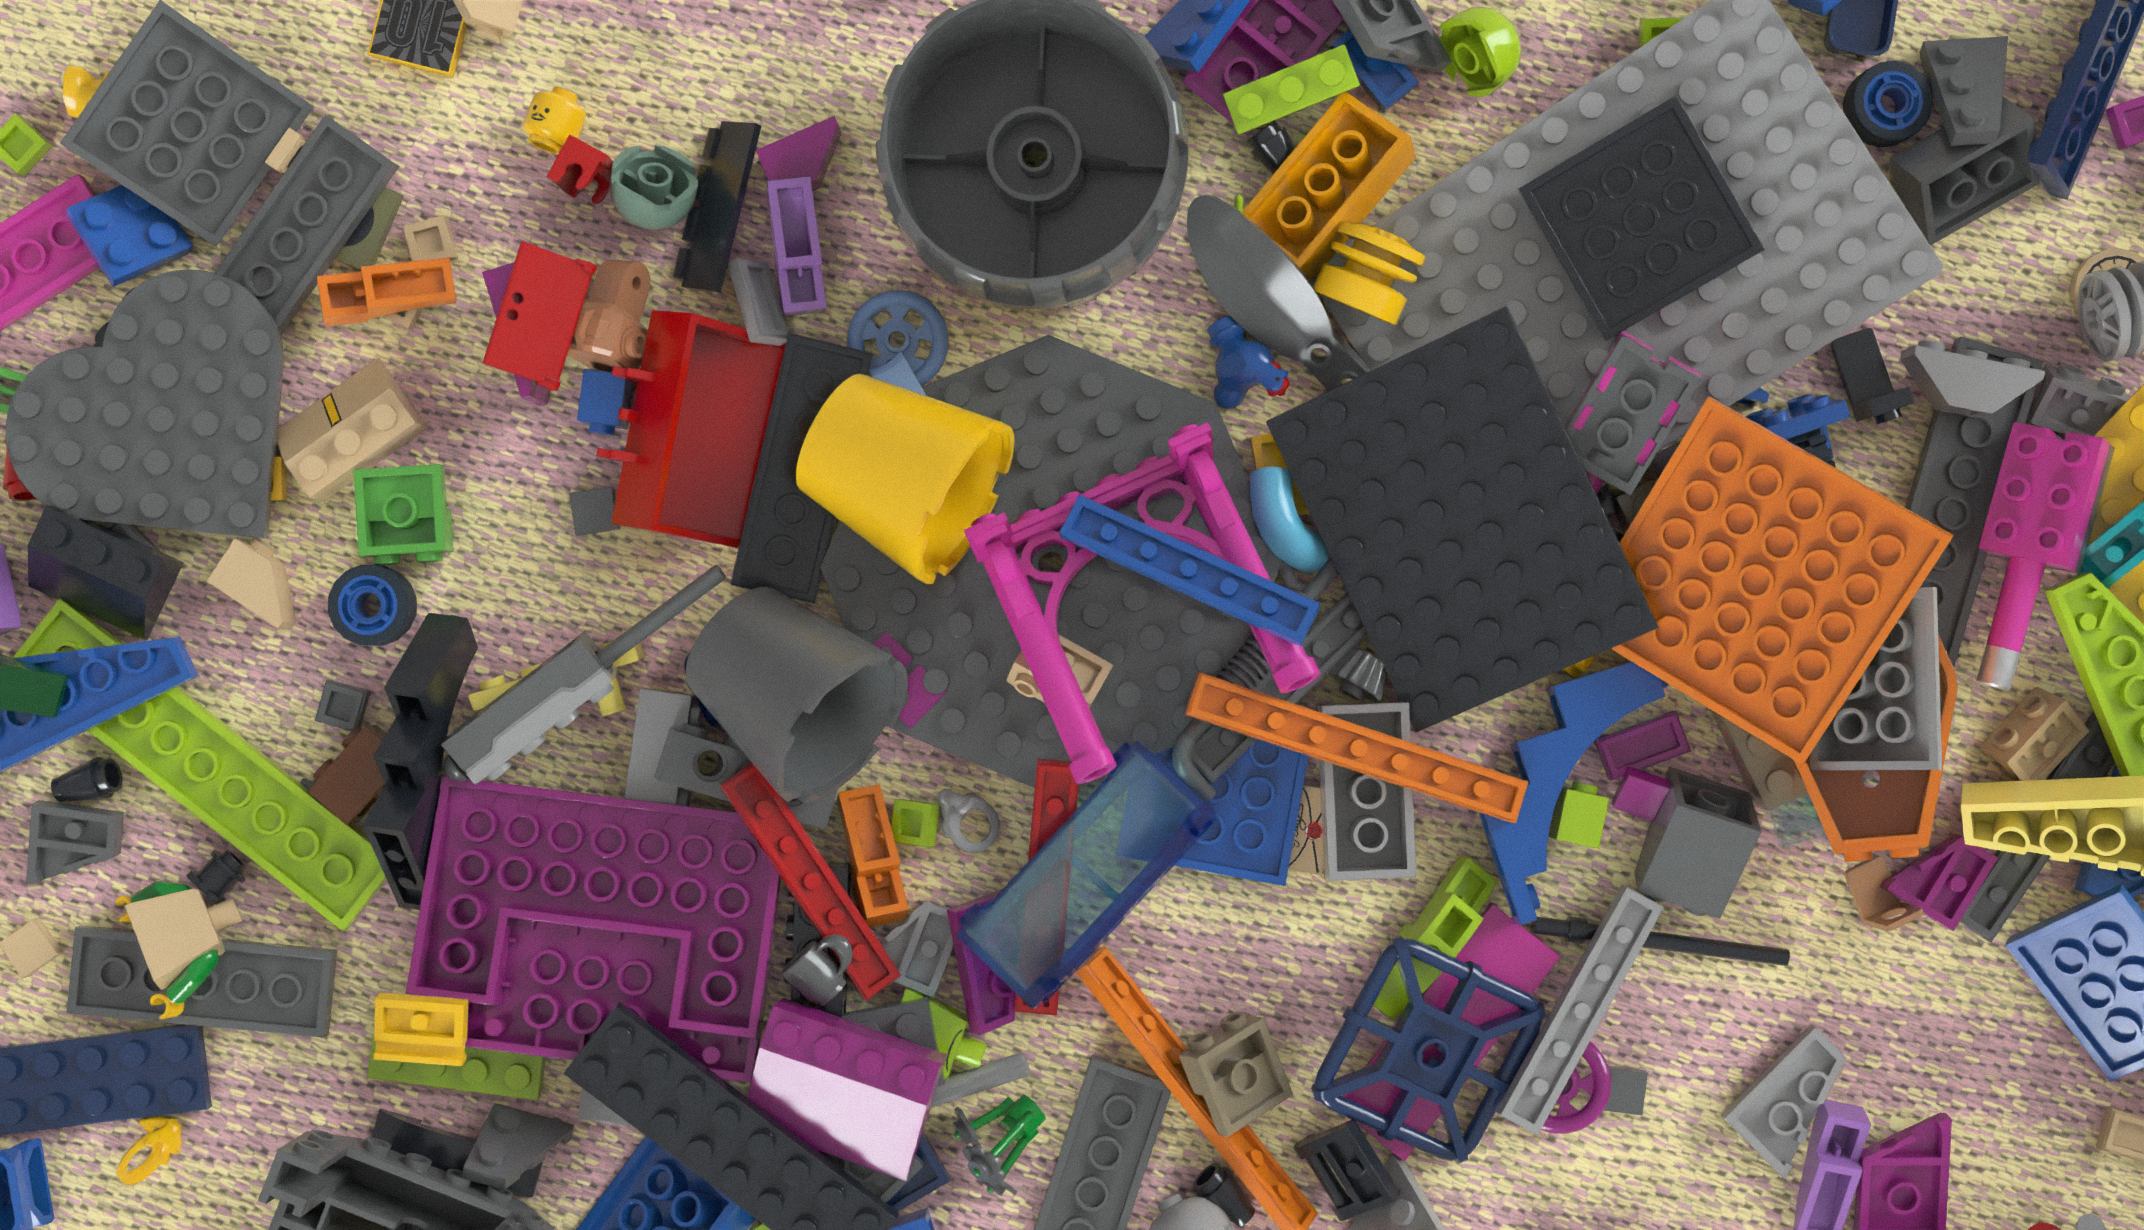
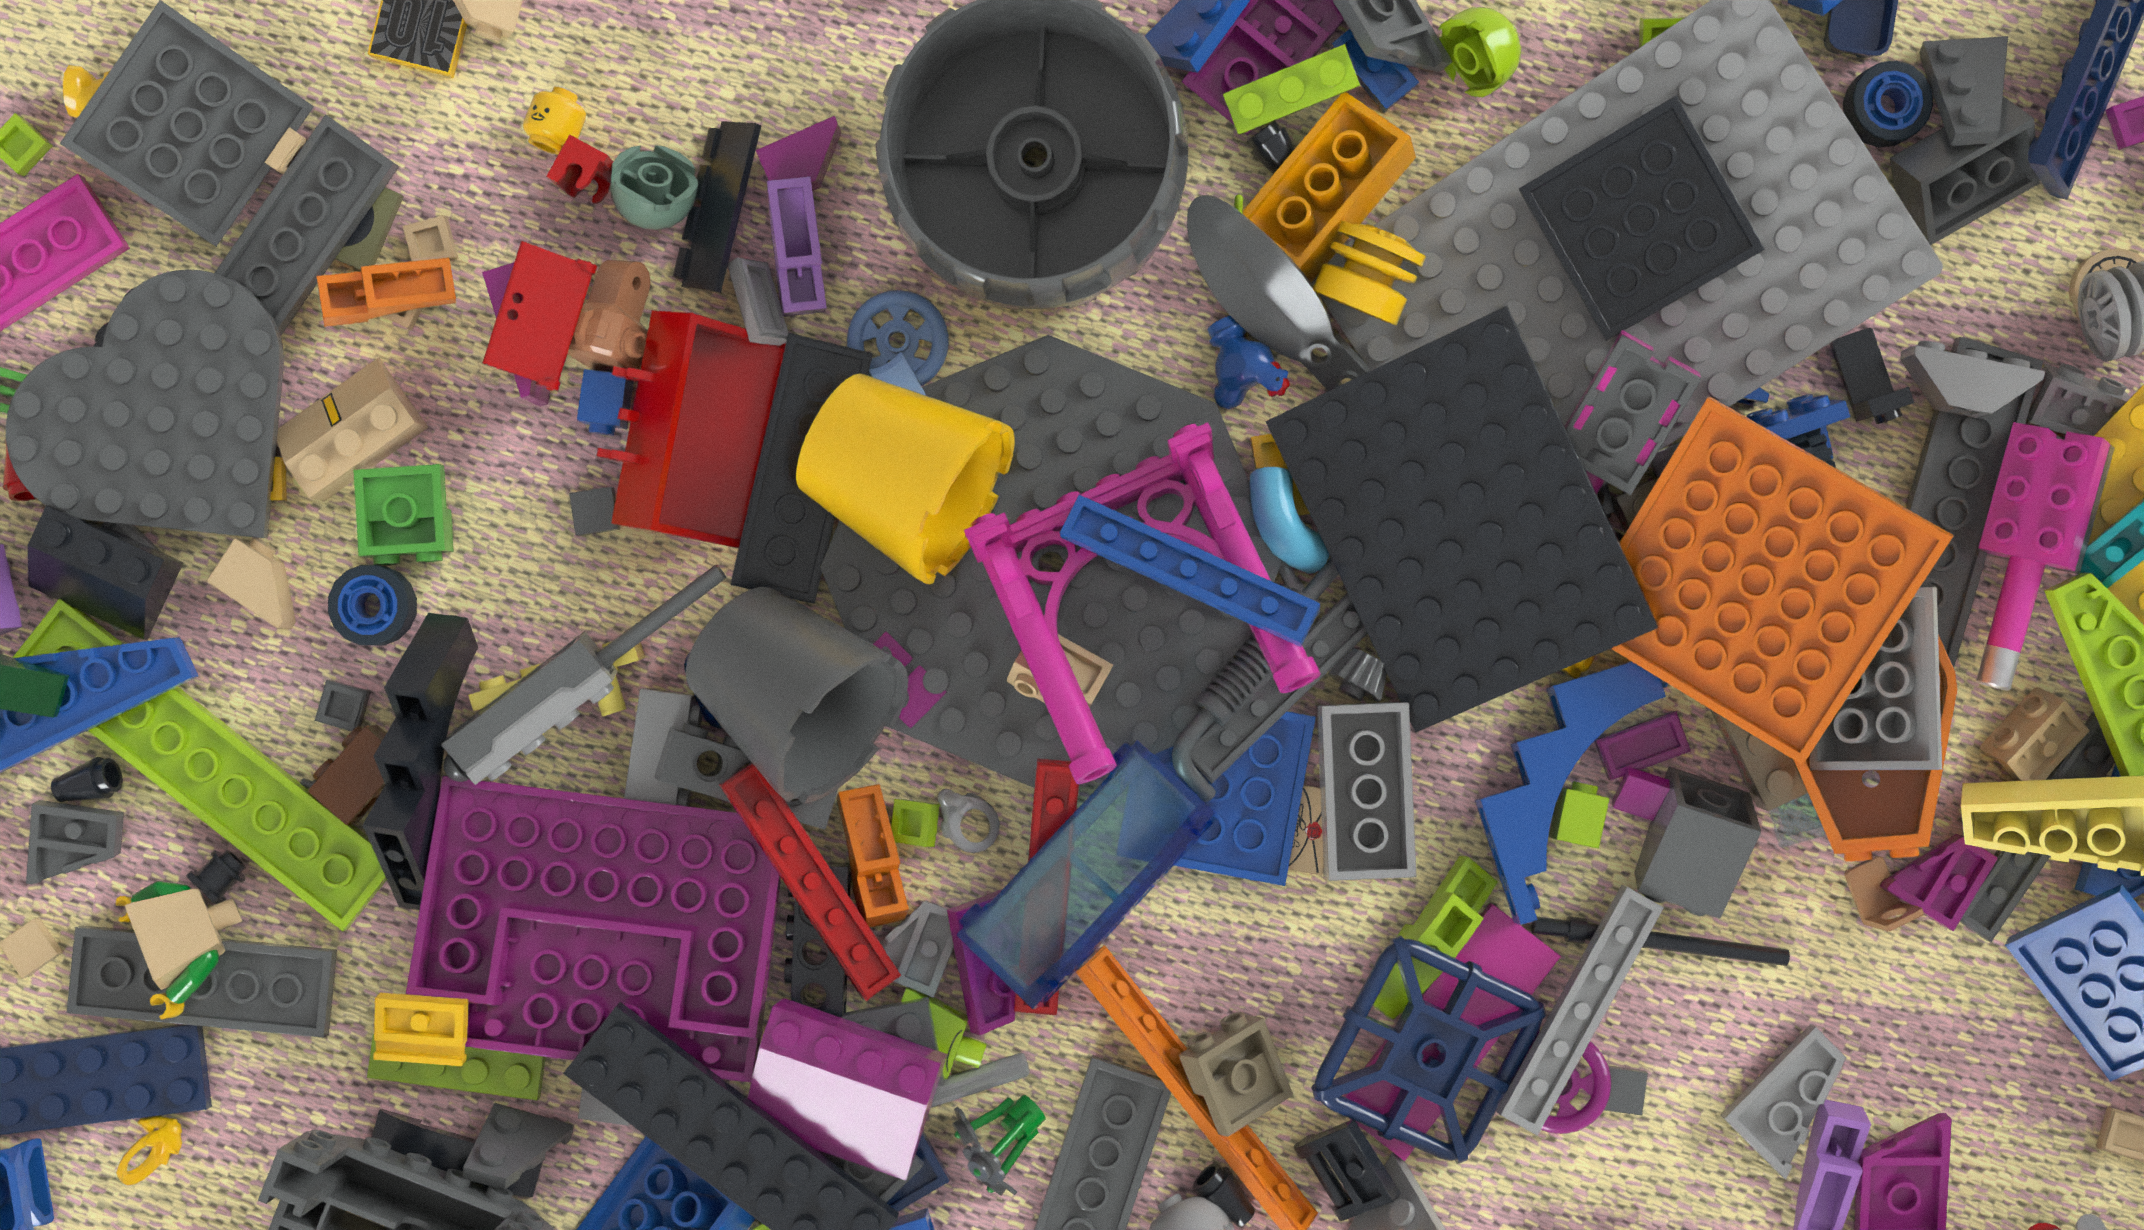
(127, 234): blue plate -> none
(816, 972): dark grey piece -> none
(1356, 747): orange tile -> none

